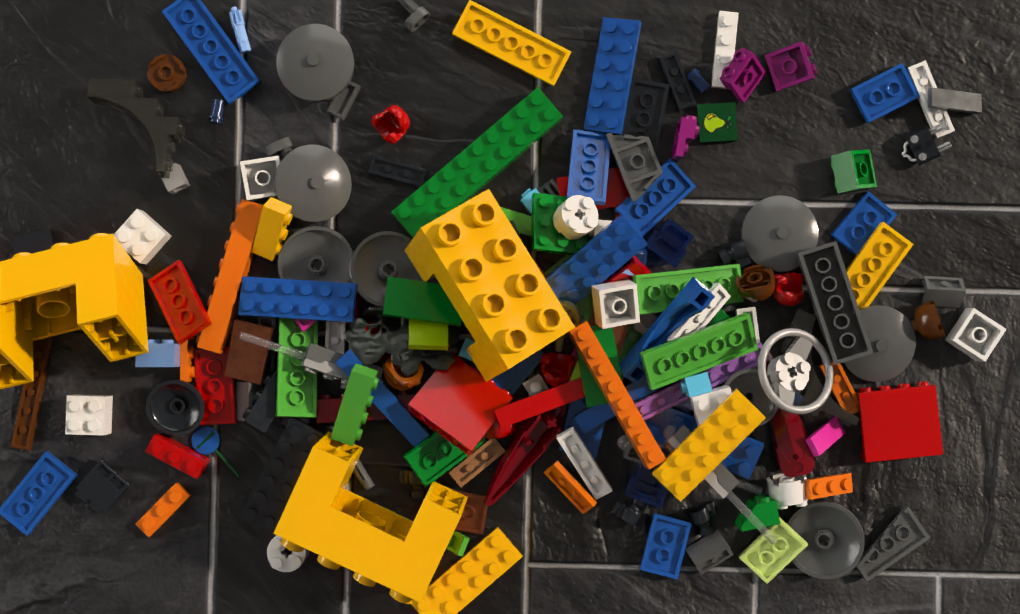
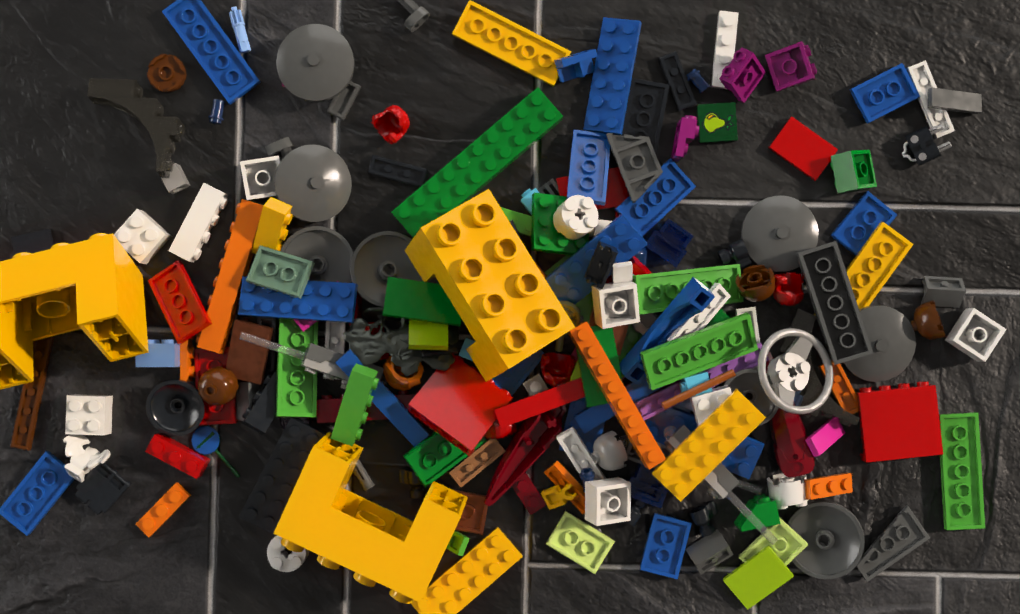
(82, 460): none -> white animal
(198, 223): none -> white brick
(217, 386): none -> reddish brown cylinder
(280, 272): none -> sand green tile
(528, 494): none -> dark red plate
(556, 496): none -> yellow plate
(575, 65): none -> blue panel
(580, 542): none -> yellowish green tile
(587, 474): none -> dark blue pin
(601, 264): none -> black hinge
(607, 501): none -> white brick
(609, 452): none -> light grey cylinder
(622, 272): none -> white tile
(698, 389): none -> dark orange bar
(758, 577): none -> lime tile
(803, 148): none -> red tile
(961, 472): none -> bright green plate

